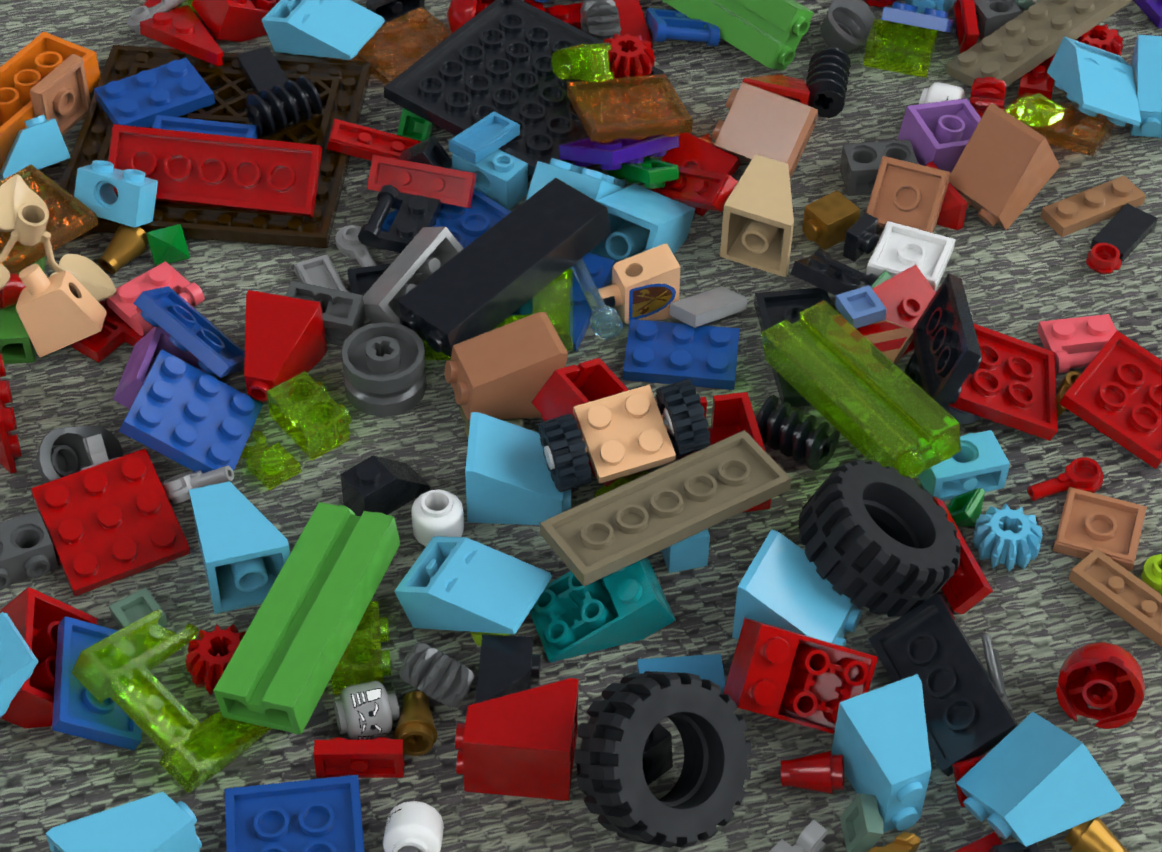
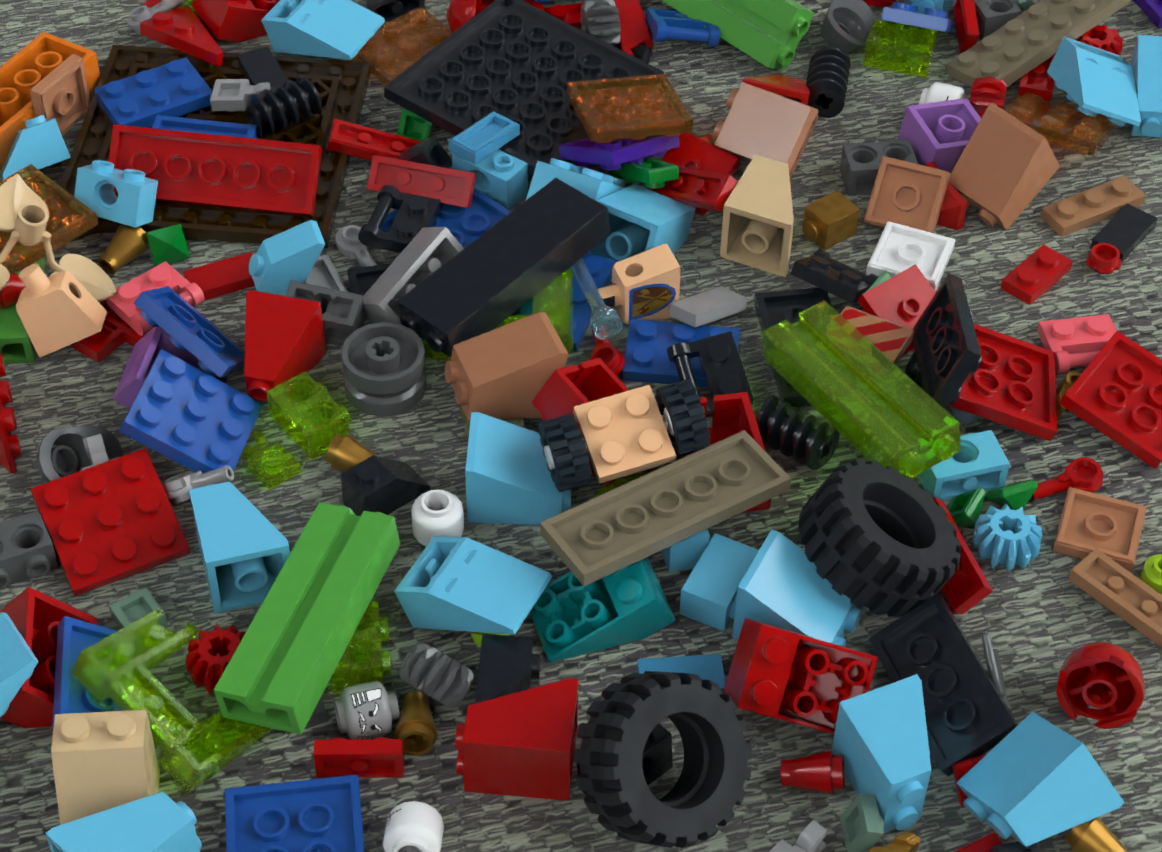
(102, 761): none -> tan slope
(222, 276): none -> red tile
(232, 94): none -> light grey plate
(286, 258): none -> medium azure slope
(346, 452): none -> pearl gold cone
(583, 62): clear neon green piece -> none
(608, 354): none -> red plate
(630, 56): red gear -> none
(713, 583): none -> medium azure brick
(719, 363): none -> black plate
(860, 307): medium blue plate -> none
(861, 237): black plate -> none
(1013, 494): none -> green slope
(1036, 111): clear neon green plate -> none
(1036, 274): none -> red plate

